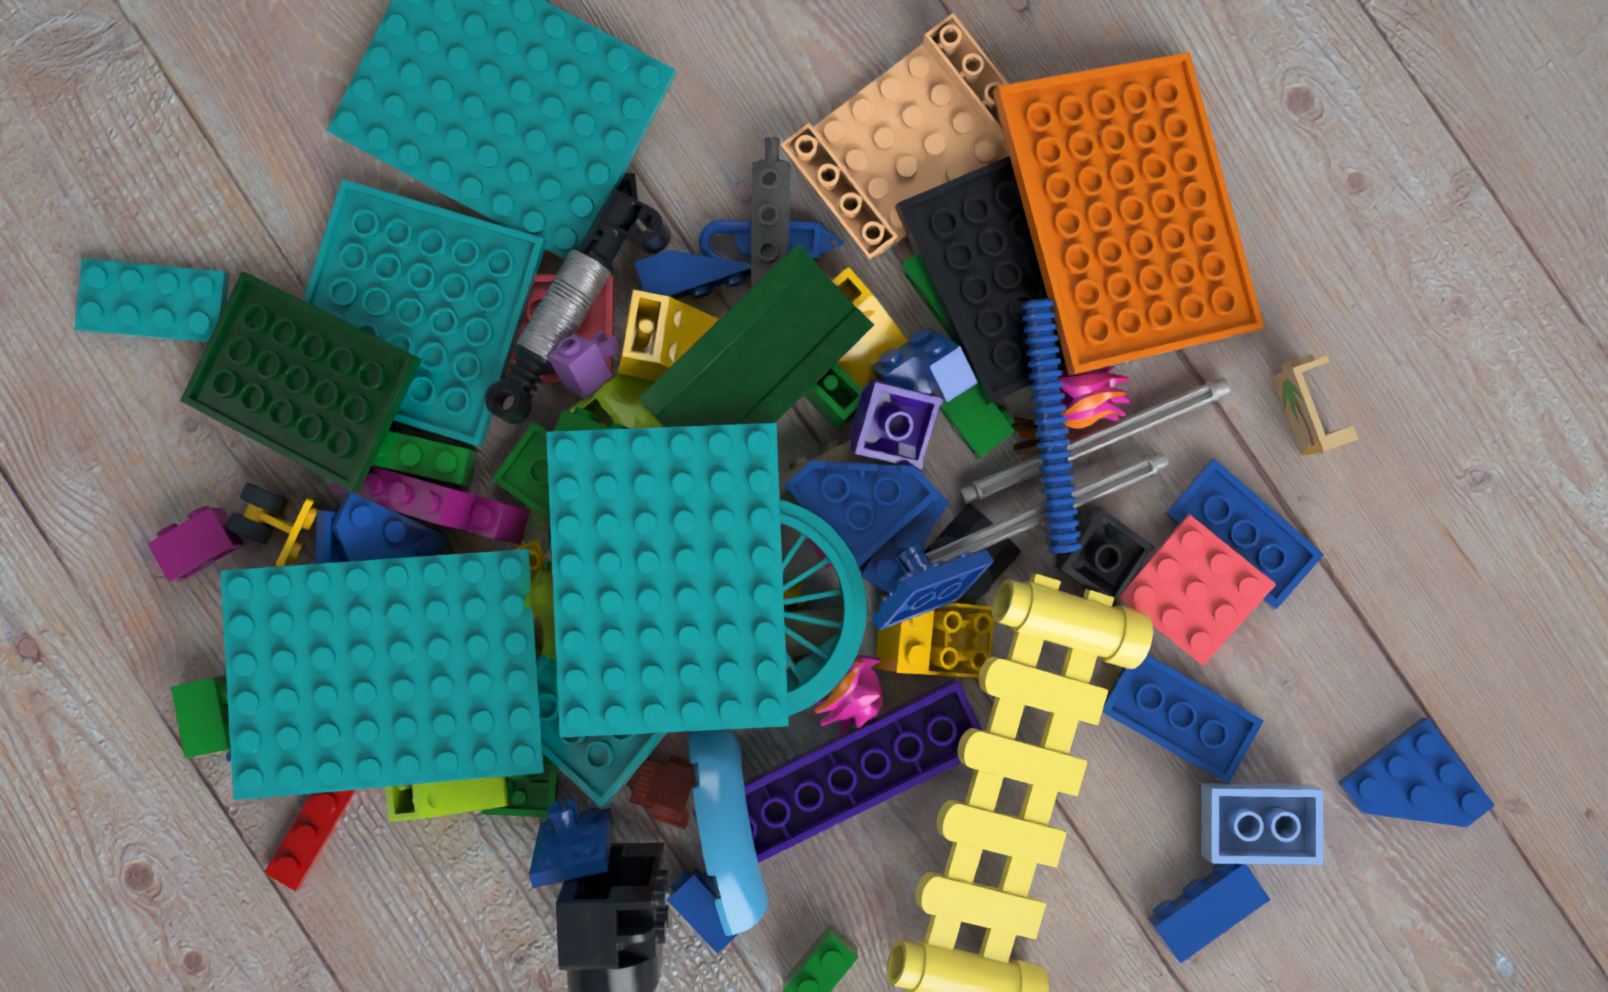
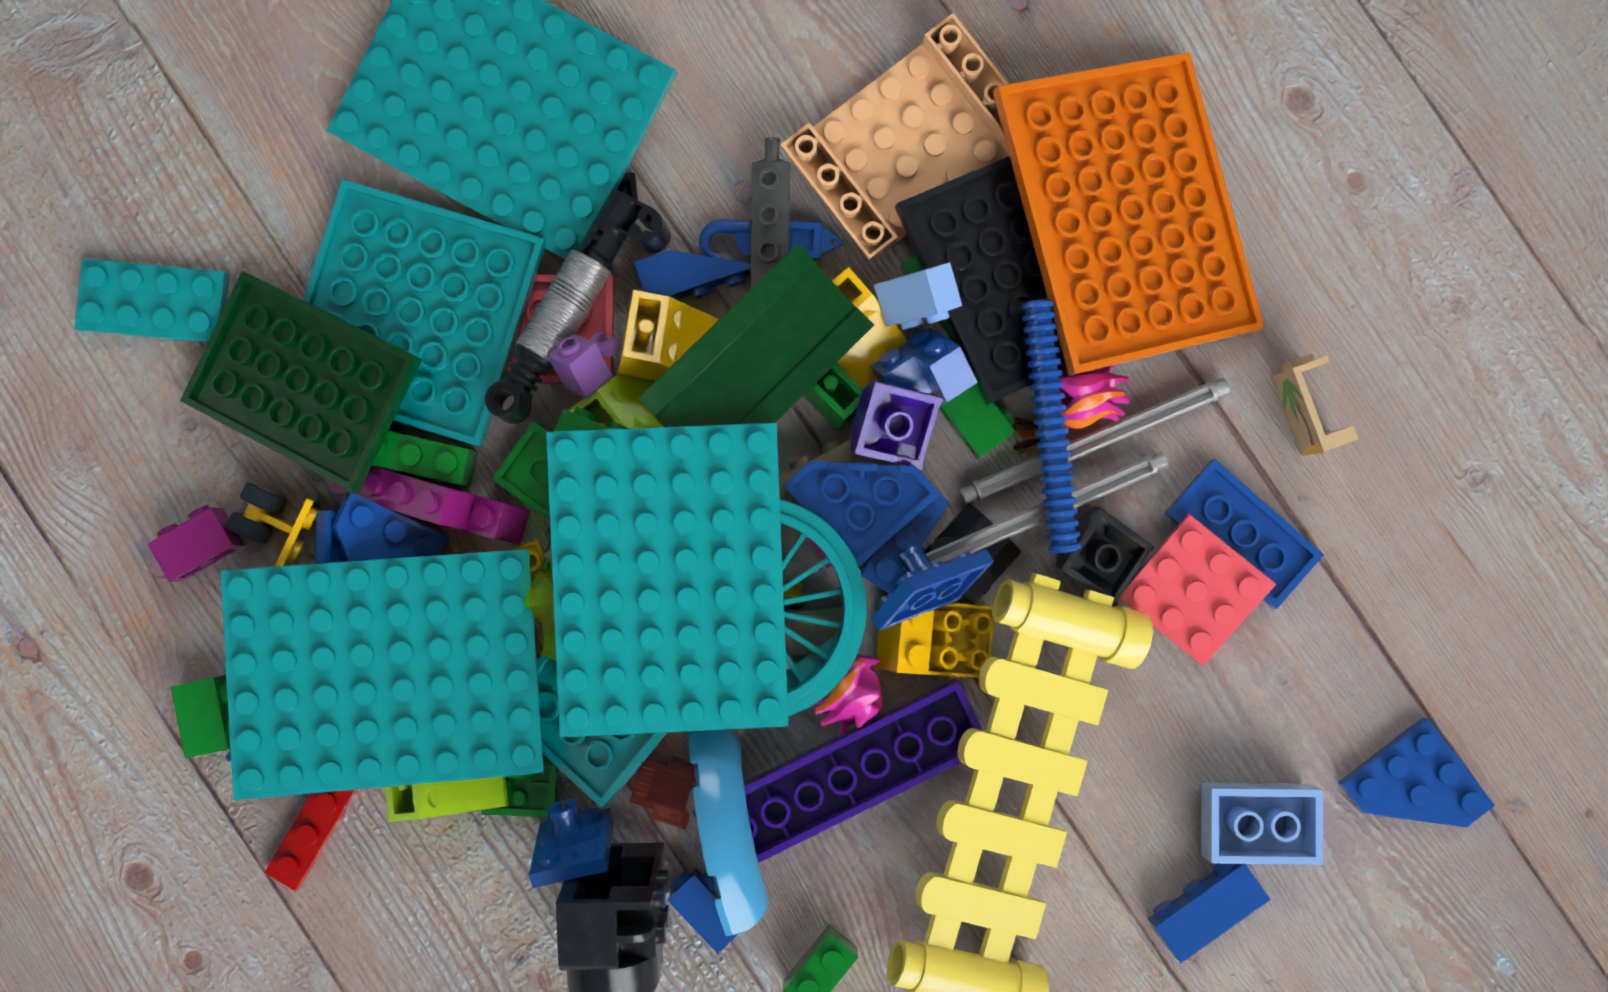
(917, 296): none -> light blue brick
(1182, 717): blue plate -> none

